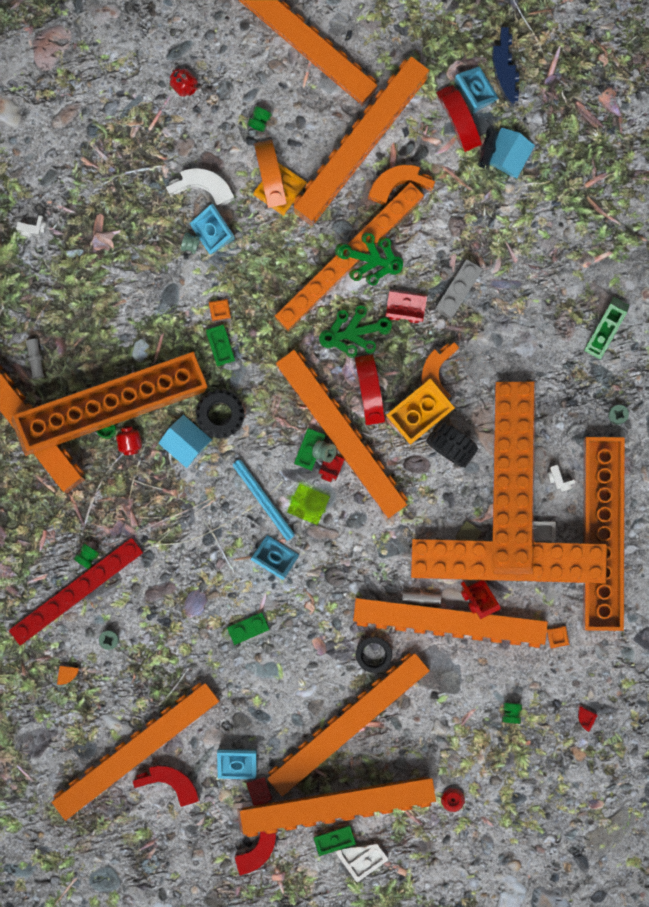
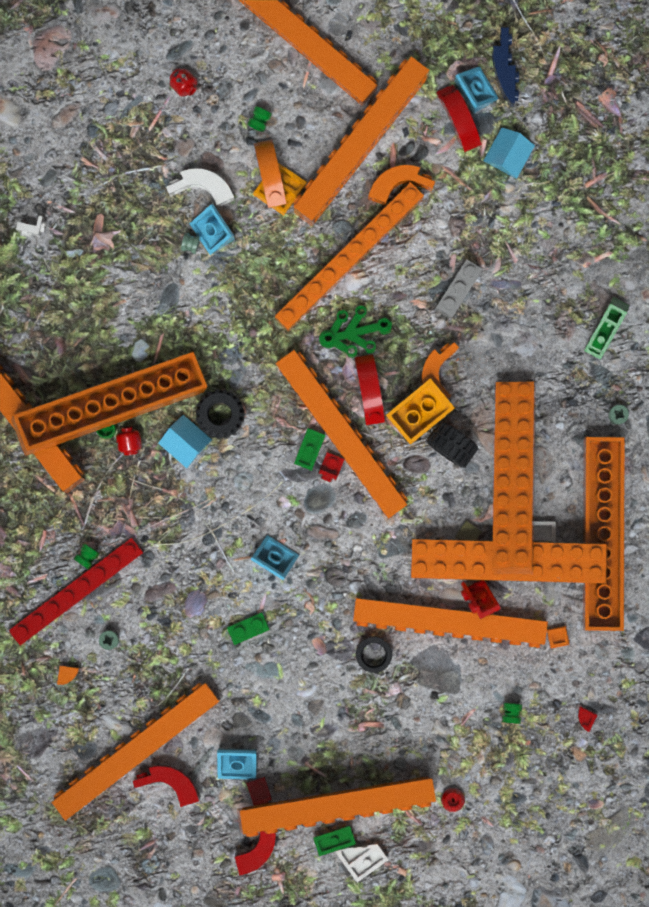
(35, 358): light grey pin -> none
(219, 310): orange tile -> none
(220, 345): green plate -> none
(263, 500): medium azure axle -> none
(308, 504): clear neon green piece -> none
(324, 451): sand green wheel -> none
(348, 724): orange brick -> none
(372, 259): green plant -> none
(406, 306): bracket -> none
(421, 598): light grey pin -> none
(488, 148): black pin -> none
(555, 477): white bracket -> none

